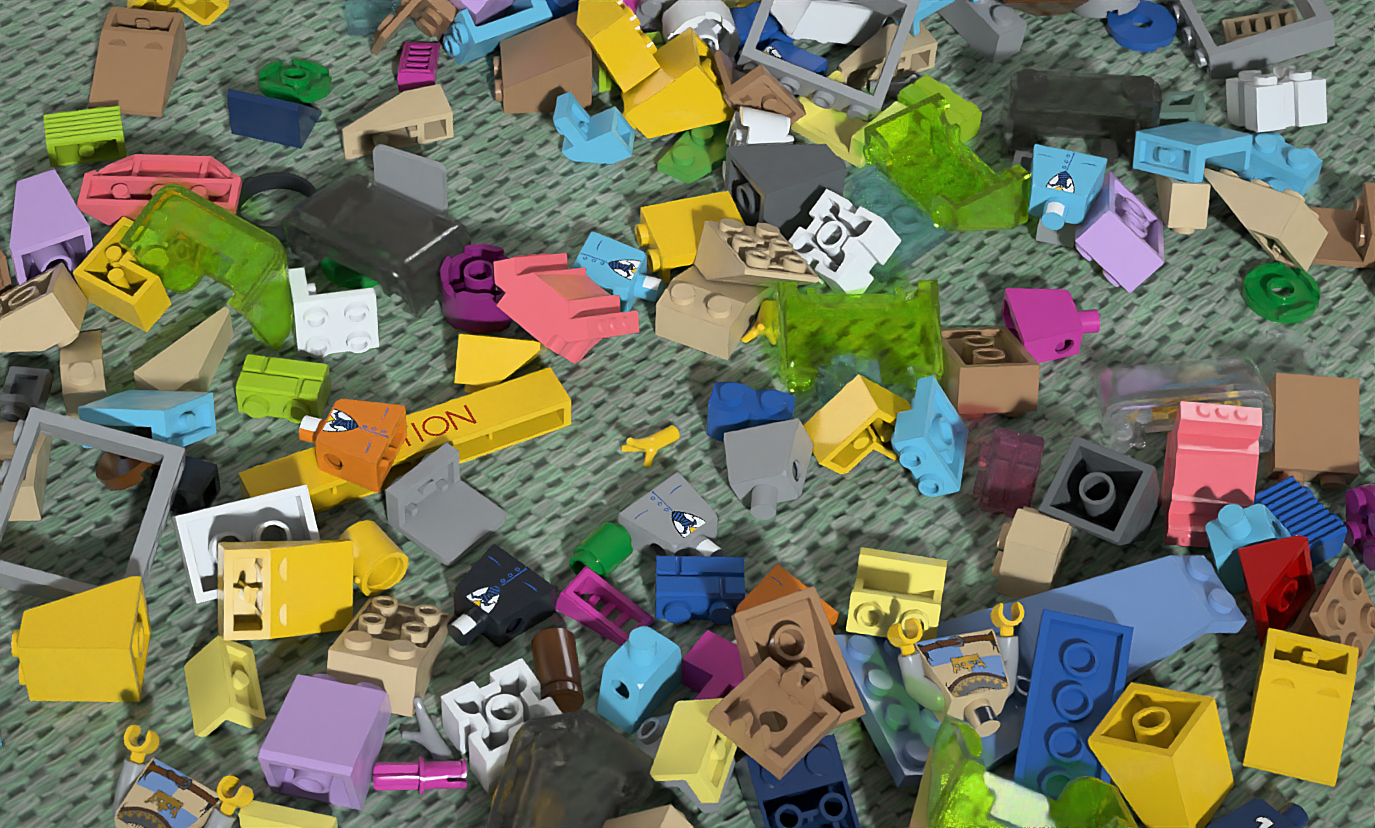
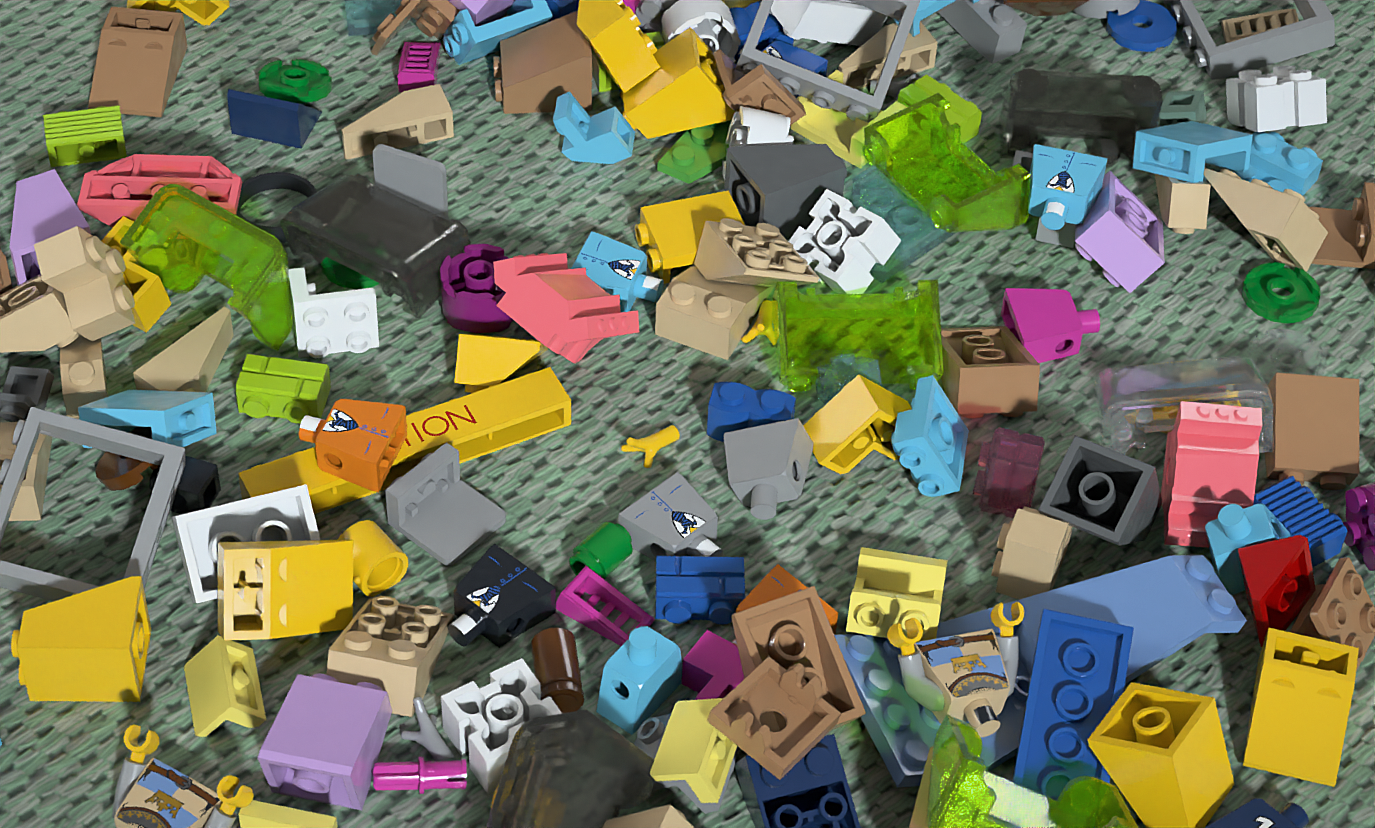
(90, 281): none -> tan brick

